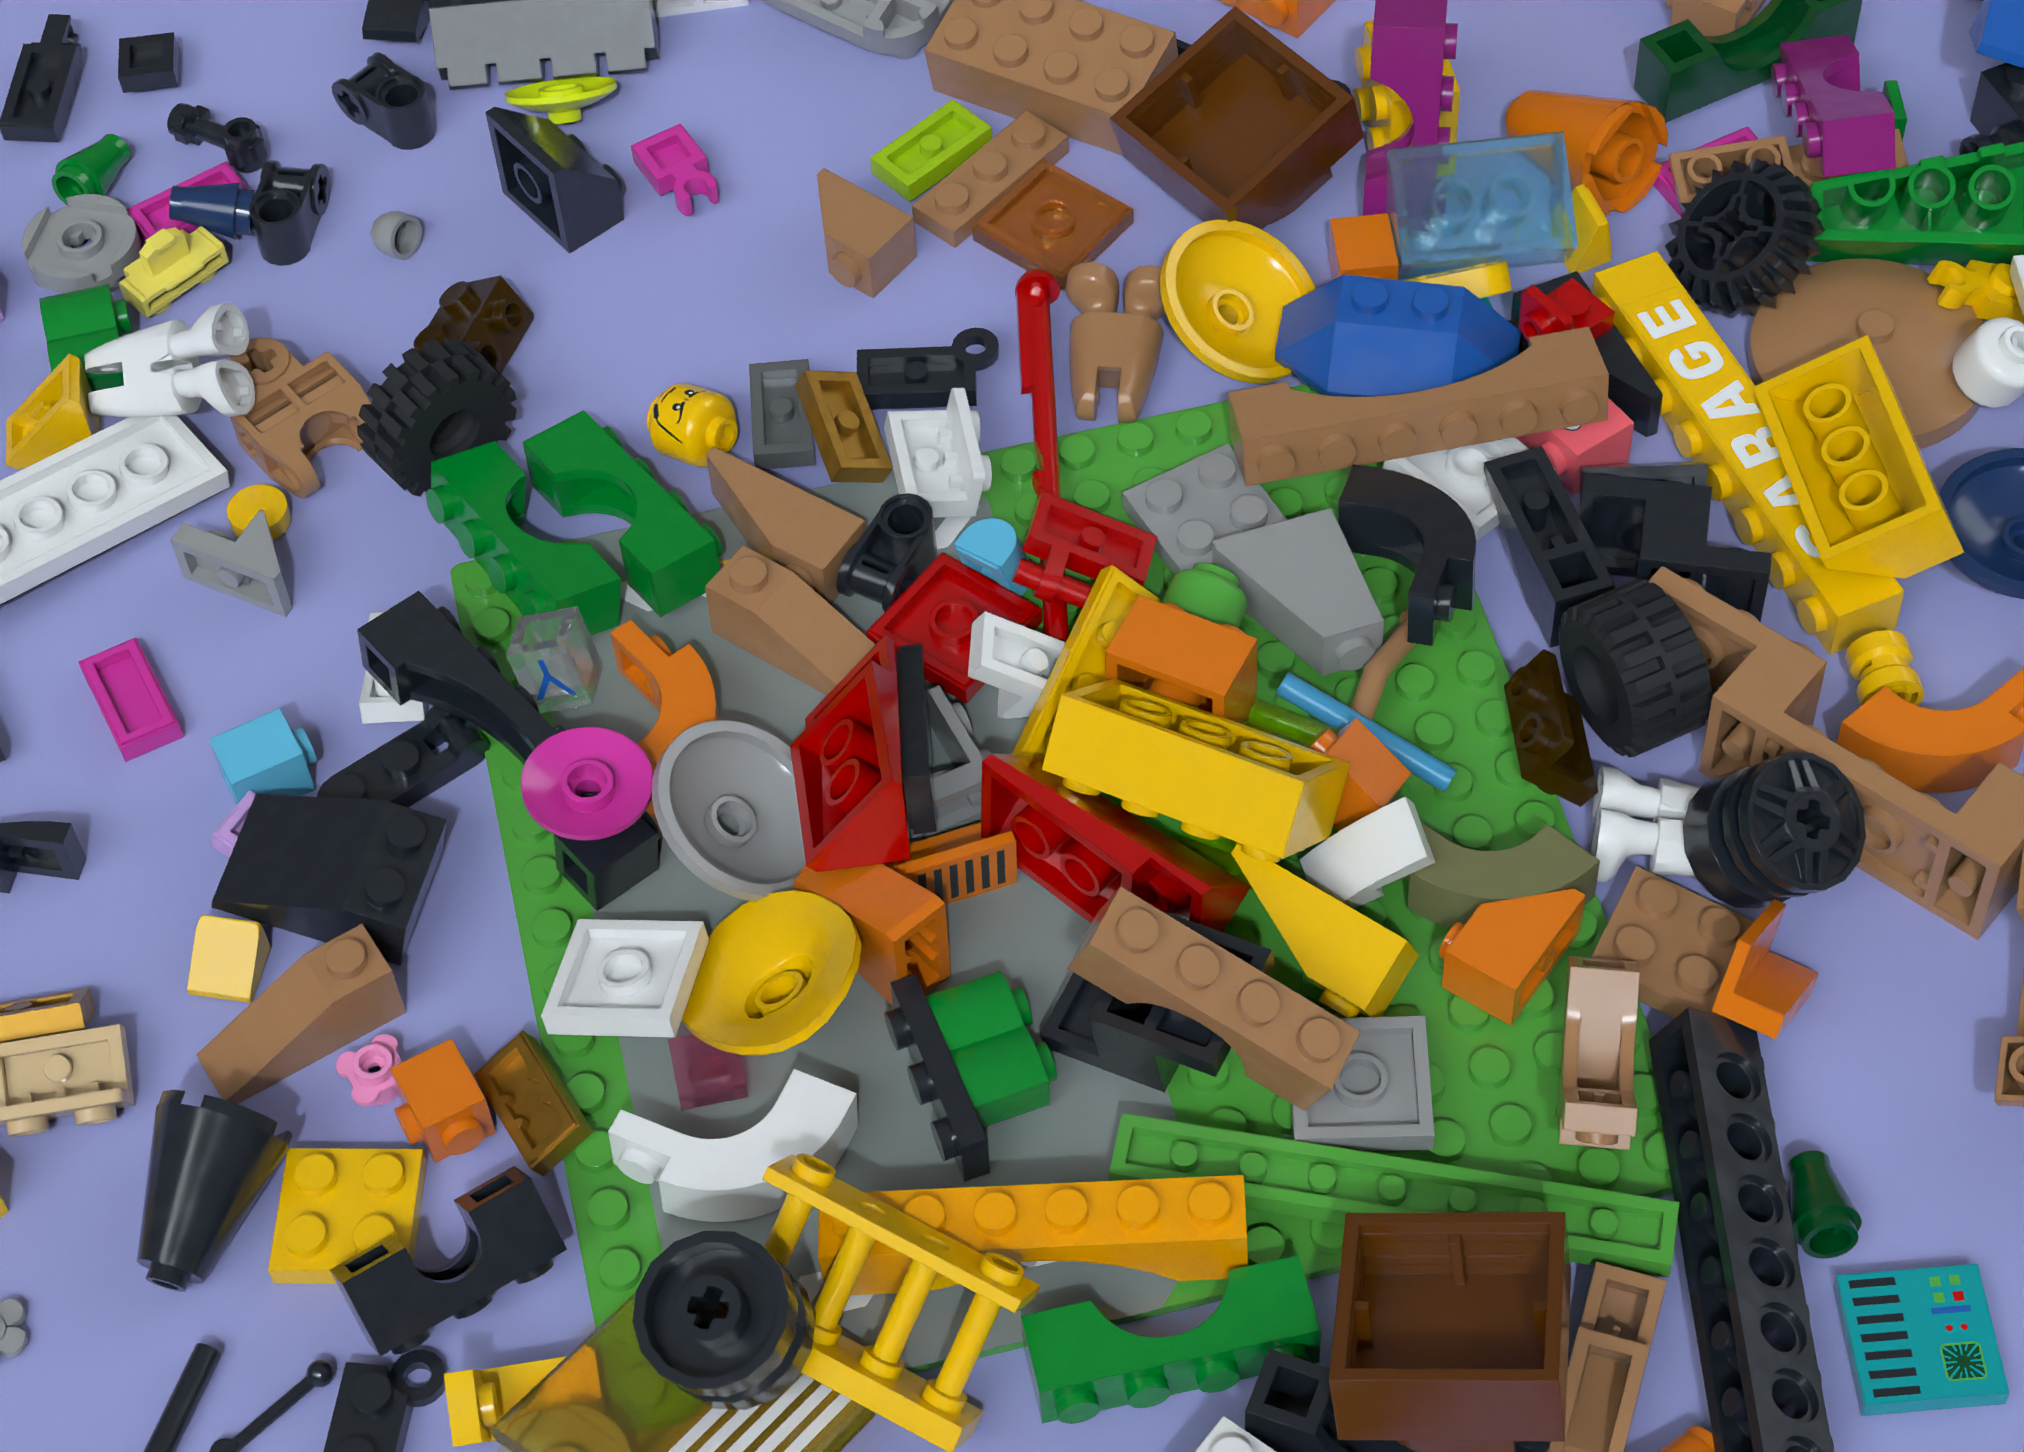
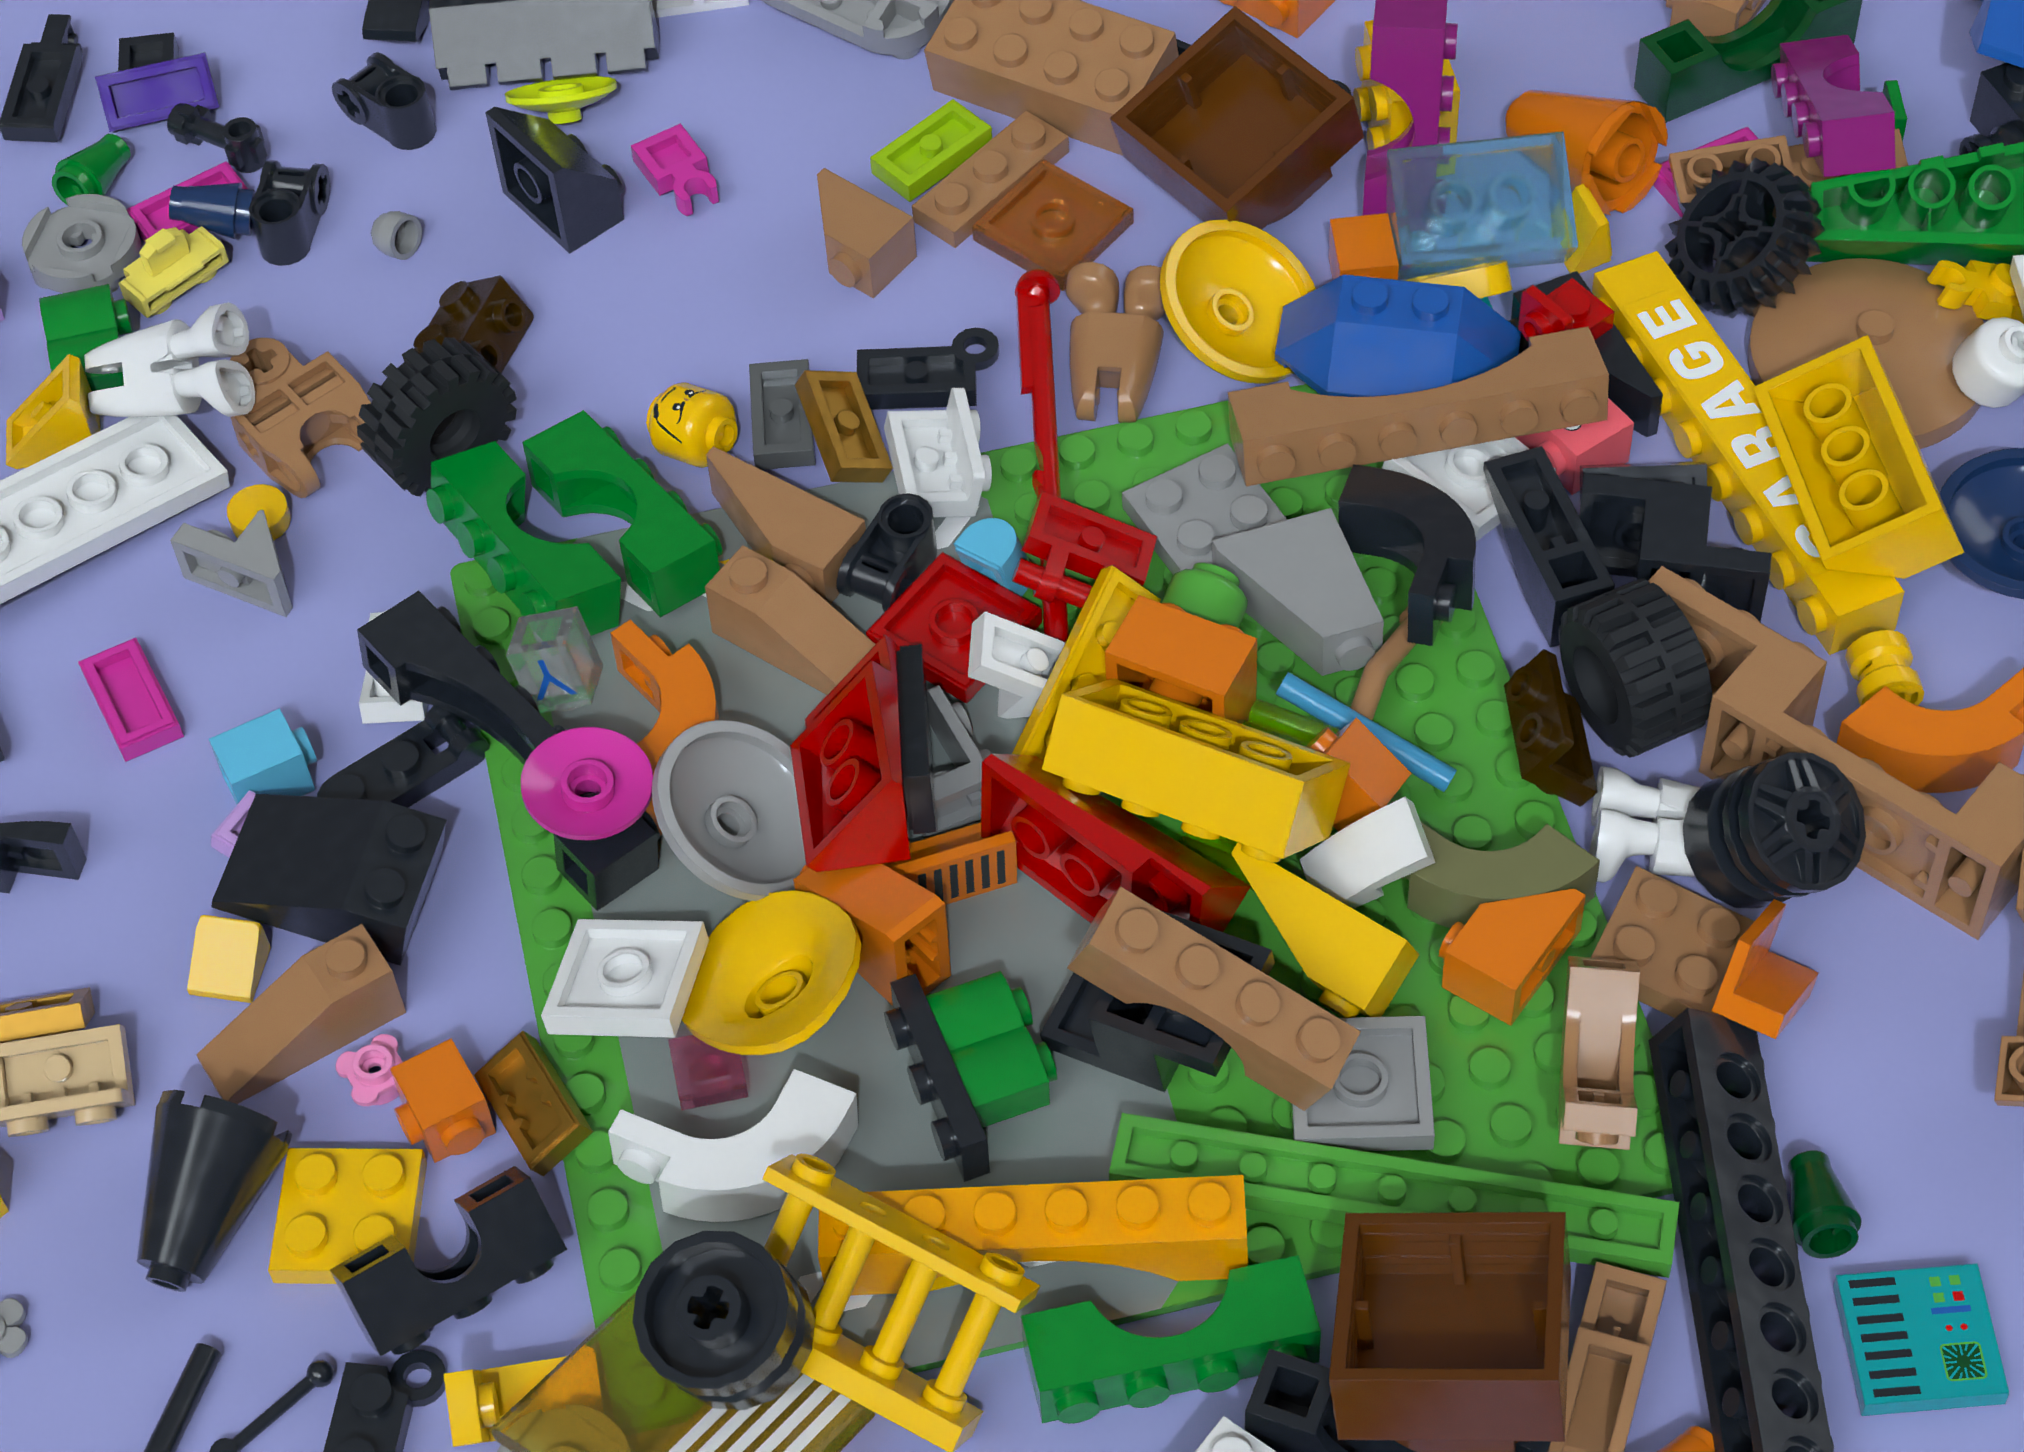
(153, 90): none -> dark purple tile

